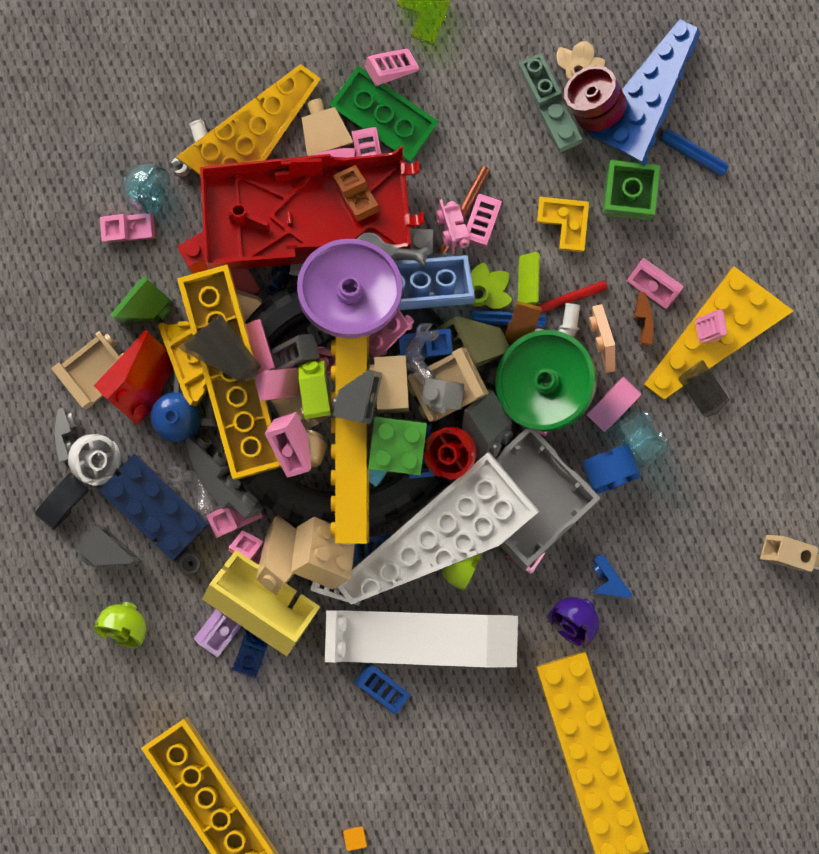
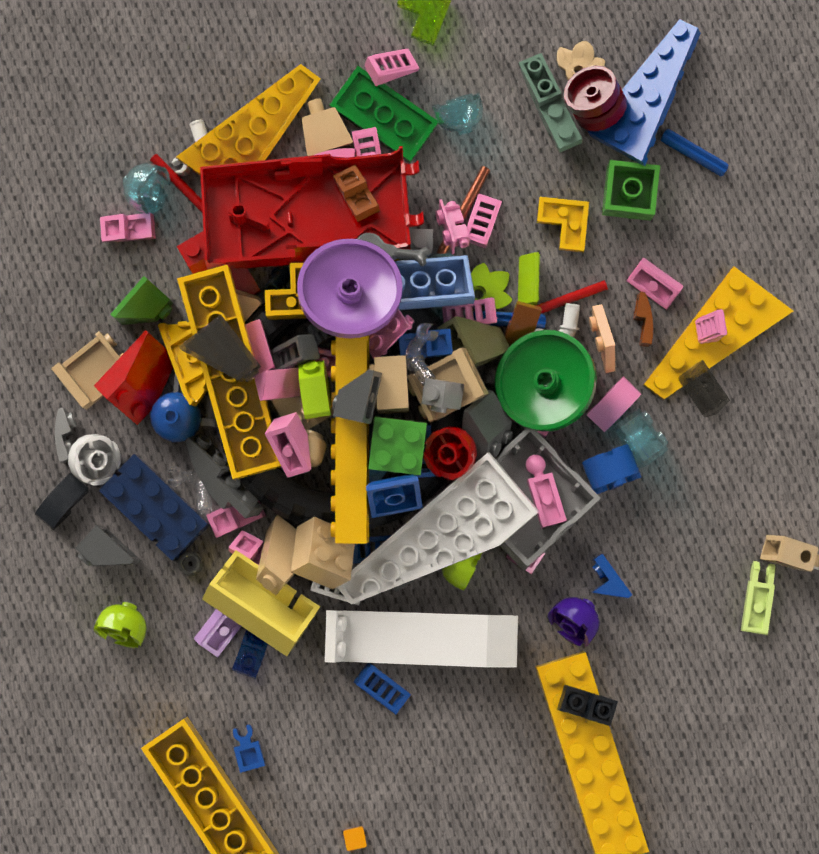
(179, 182): none -> red bar
(248, 753): none -> blue plate
(285, 302): none -> yellow brick
(394, 495): none -> blue slope
(460, 113): none -> clear light blue cylinder
(490, 310): none -> bright pink slope
(544, 493): none -> bright pink plate
(587, 705): none -> black slope
(758, 601): none -> yellowish green hinge

